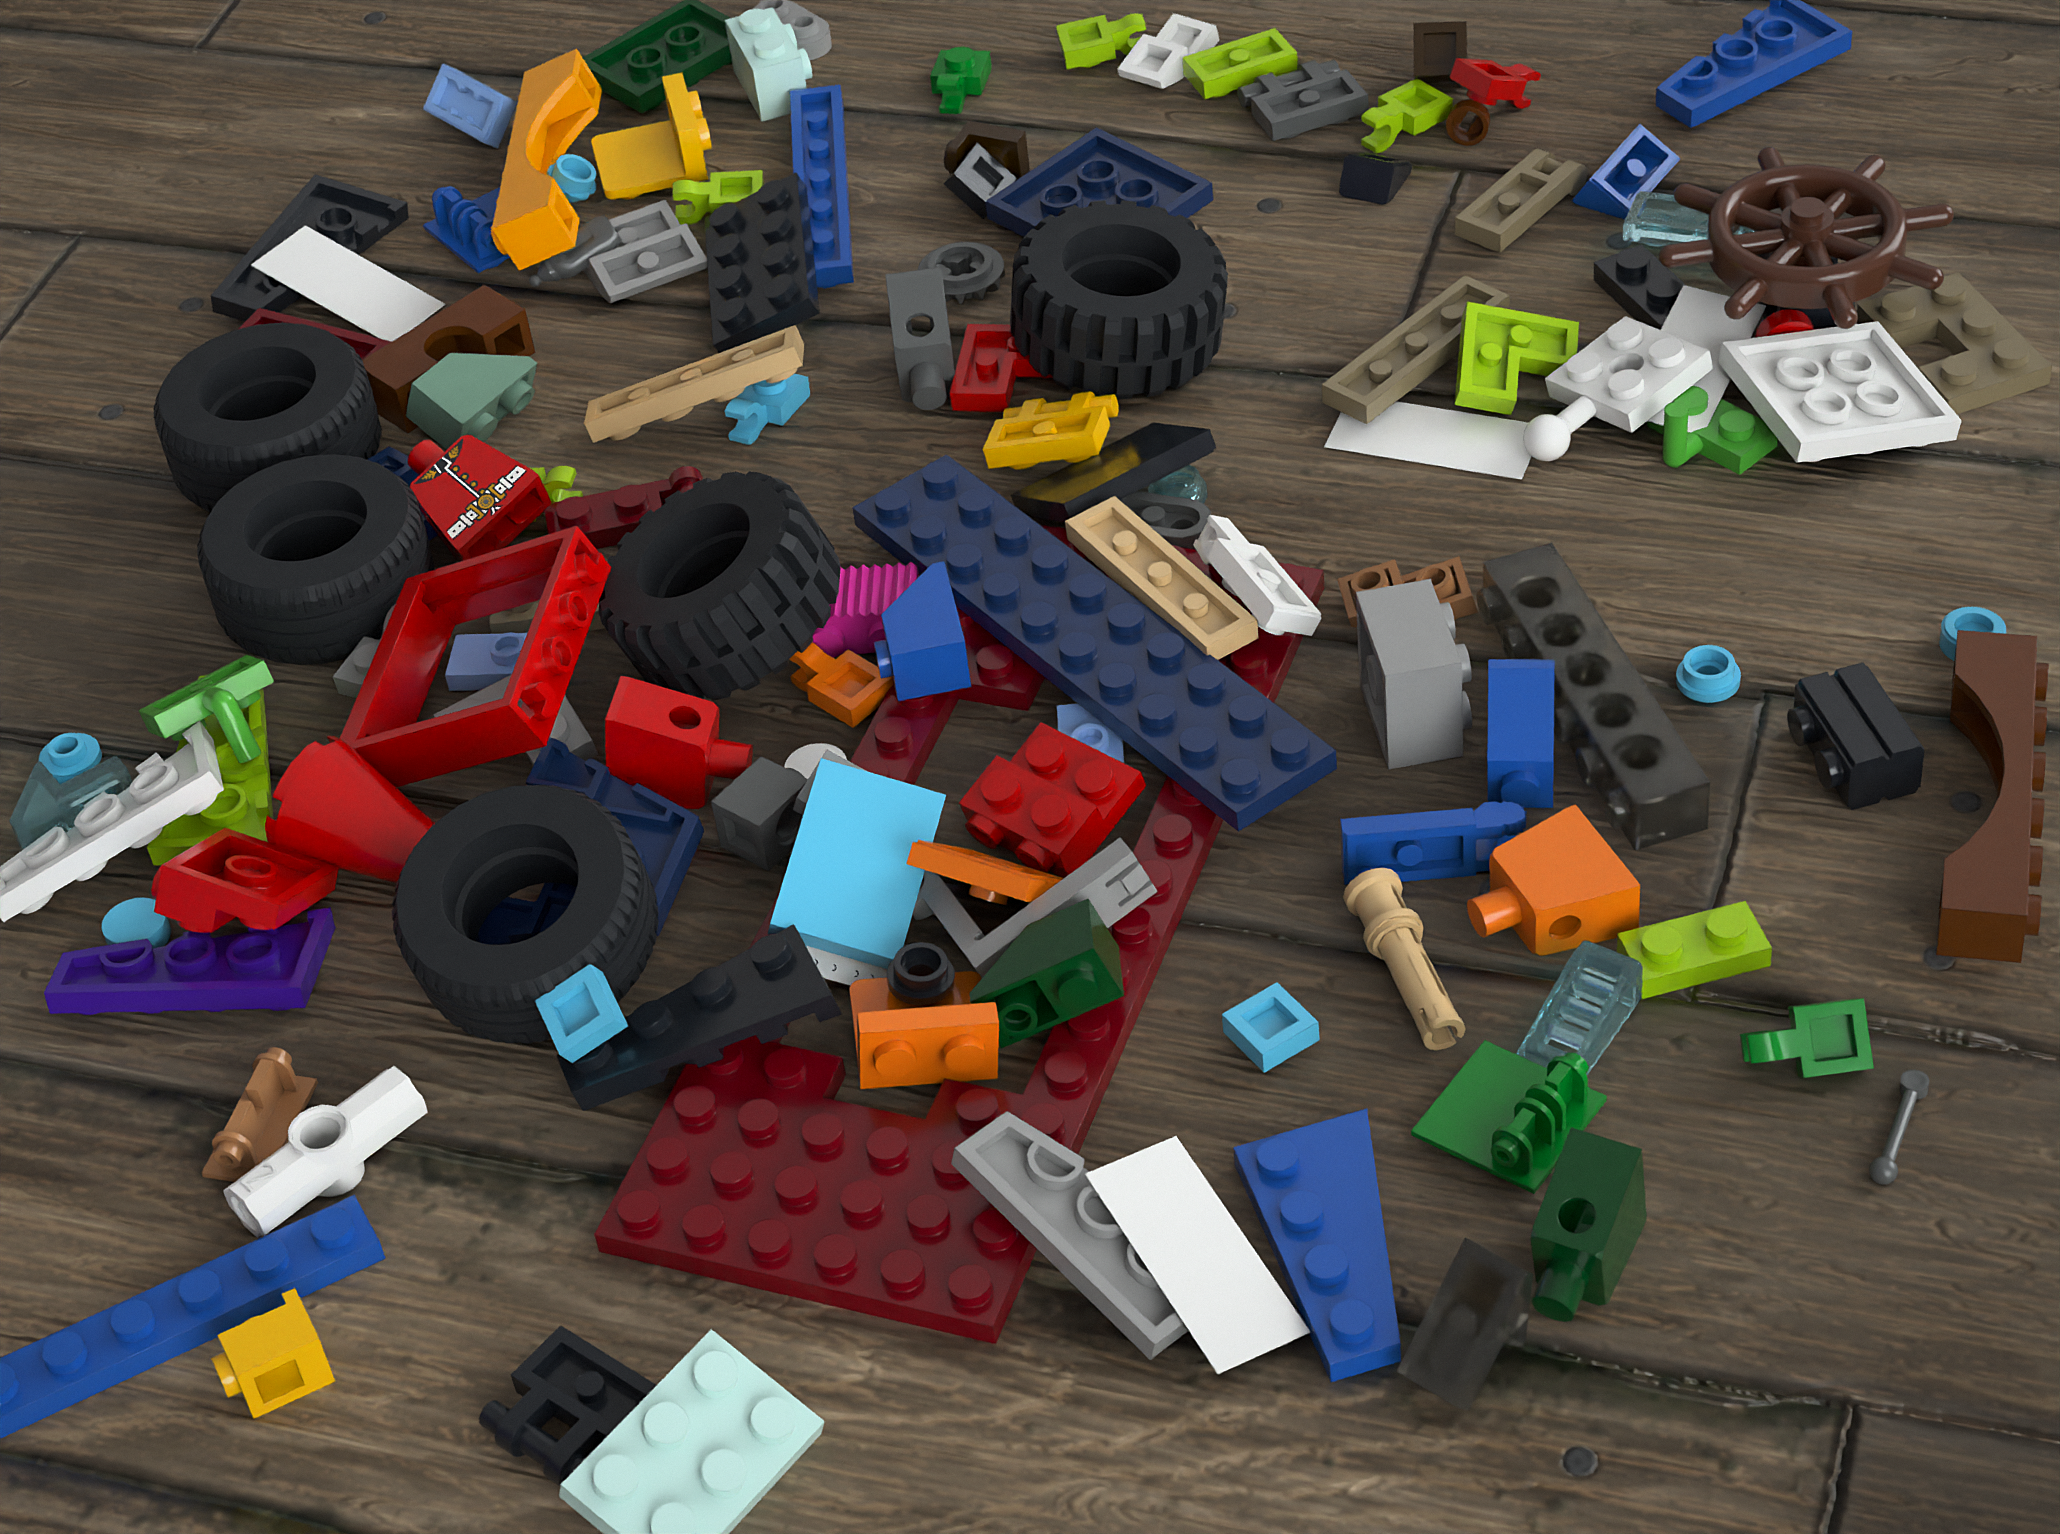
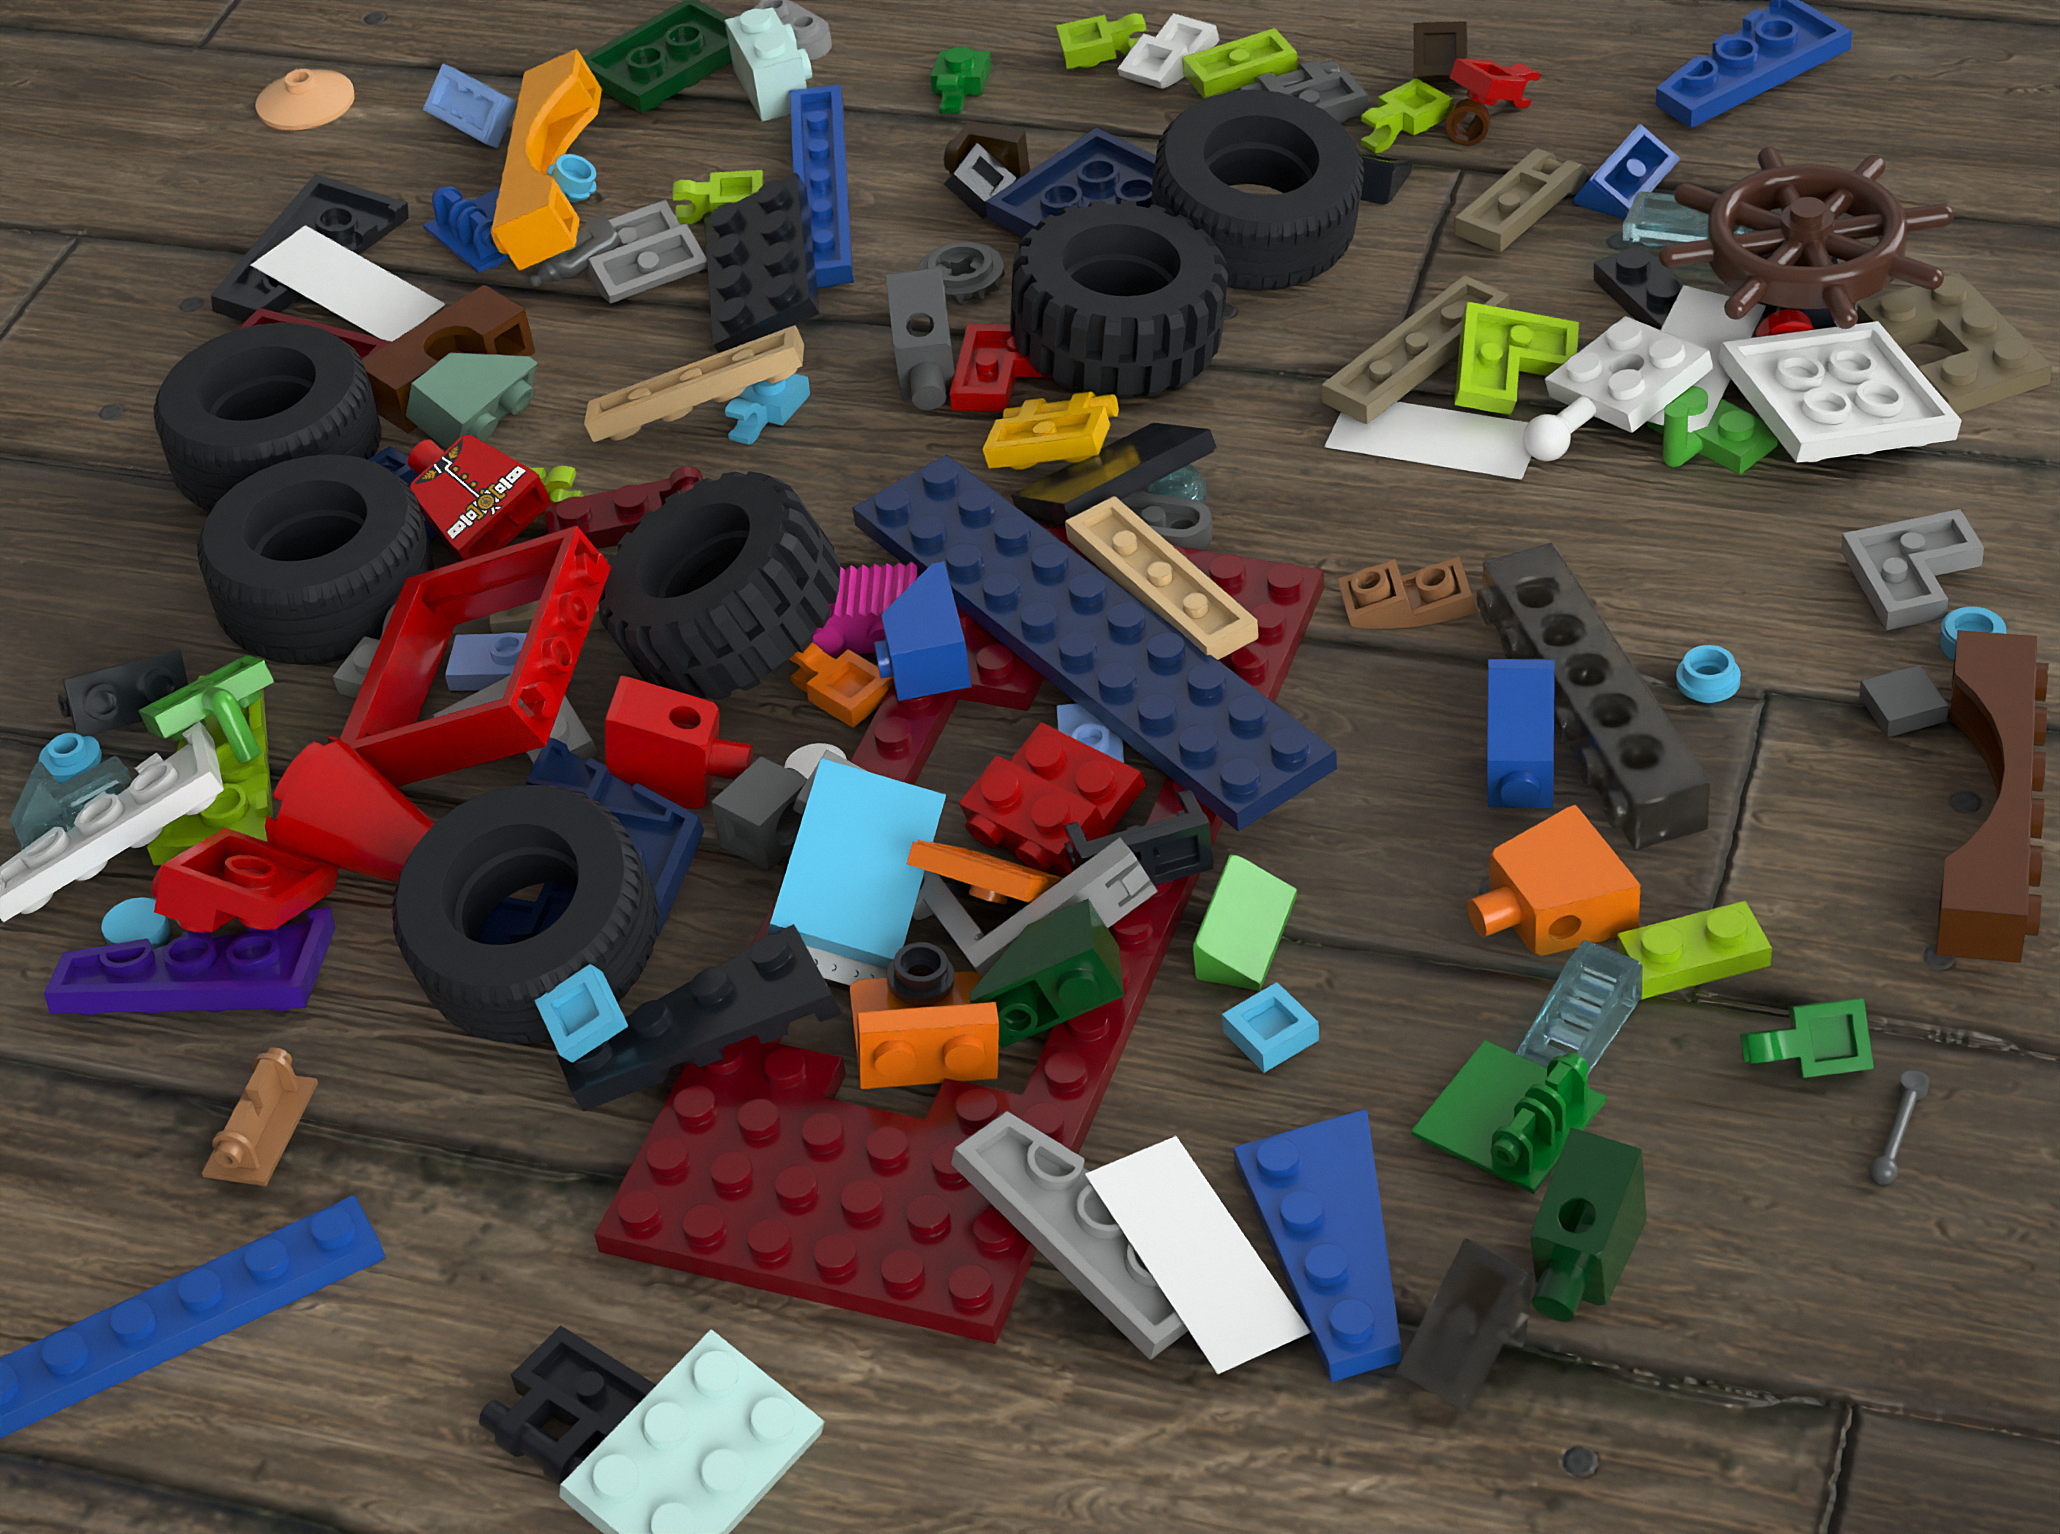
(116, 693): none -> black hinge
(273, 1358): yellow brick -> none
(305, 99): none -> light nougat dish
(325, 1151): white piece -> none
(656, 153): yellow bracket -> none
(1163, 848): none -> black hinge
(1242, 926): none -> slope
(1256, 579): white hinge -> none
(1271, 144): none -> black tyre
(1396, 937): tan pin -> none
(1412, 673): light grey brick -> none
(1429, 842): blue hinge -> none
(1856, 736): black brick -> none
(1900, 564): none -> light grey plate
(1903, 700): none -> dark grey tile

